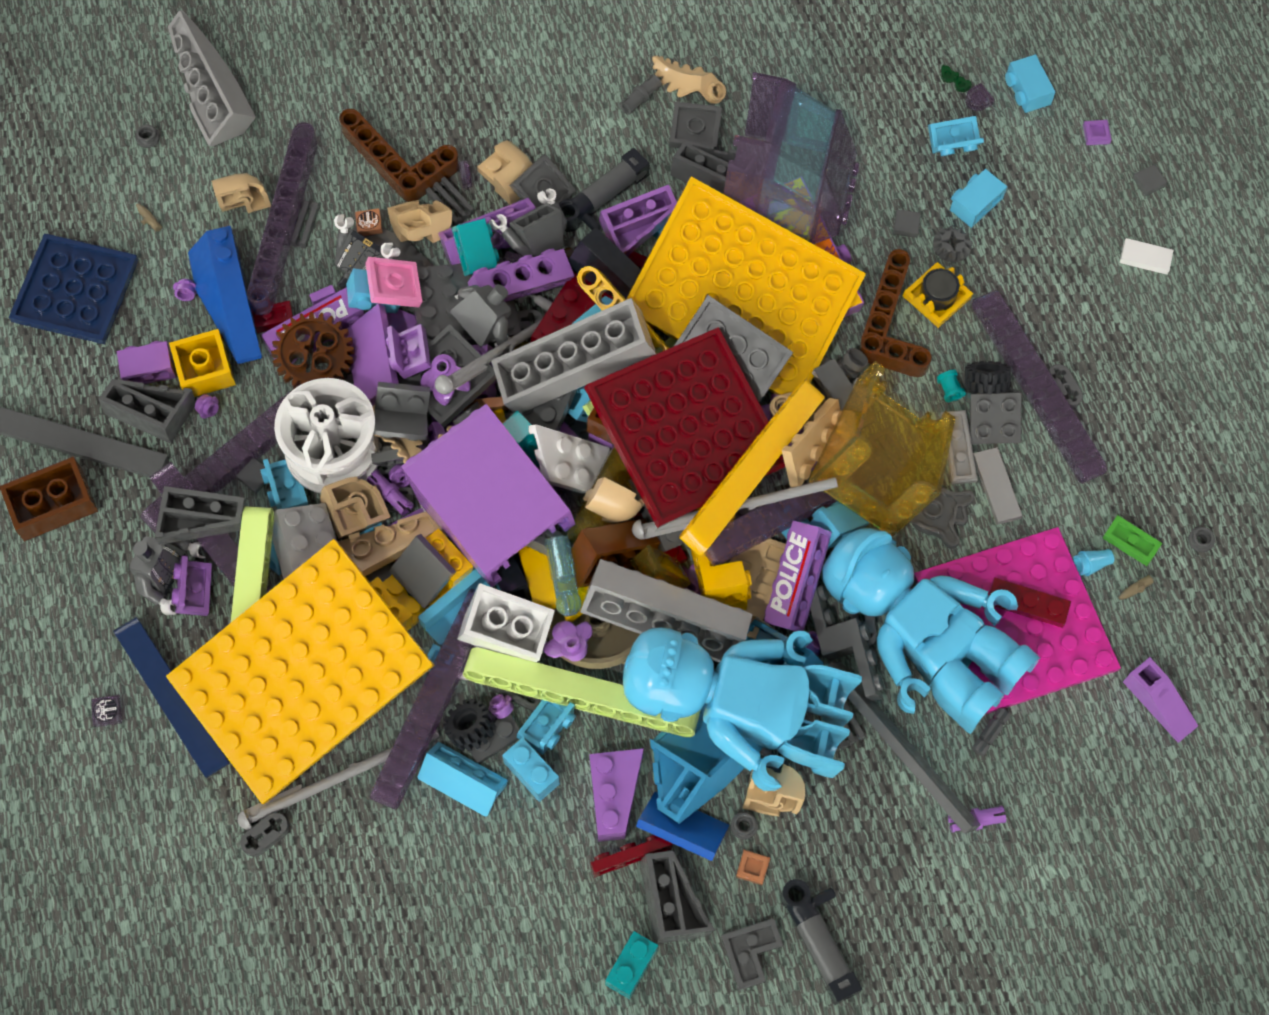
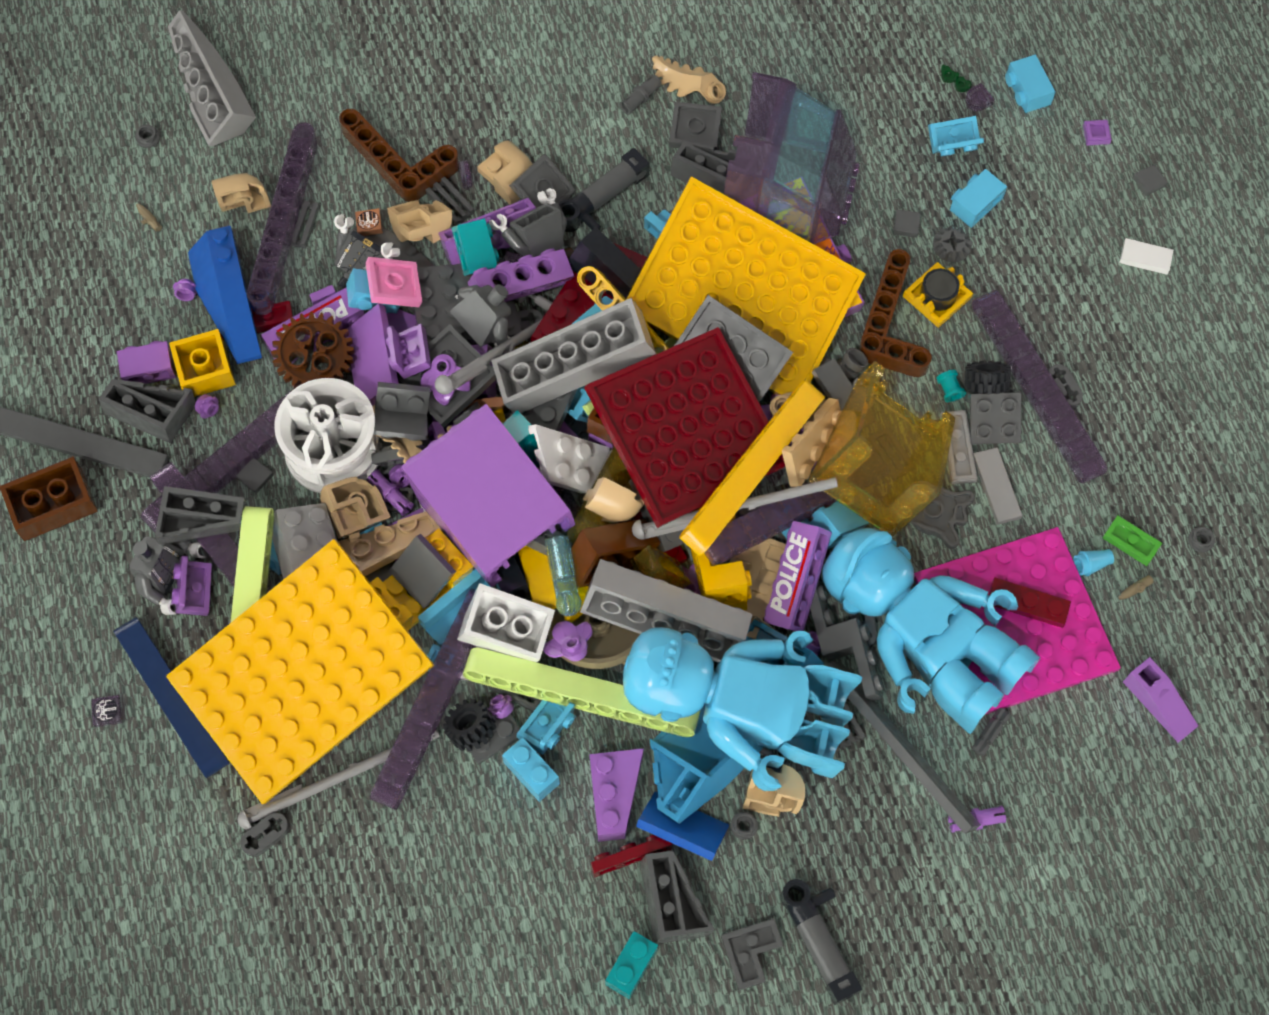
(74, 288): dark blue plate -> none
(285, 489): medium azure bracket -> none
(461, 778): medium azure panel -> none
(637, 219): medium lavender wedge -> none
(753, 867): nougat tile -> none

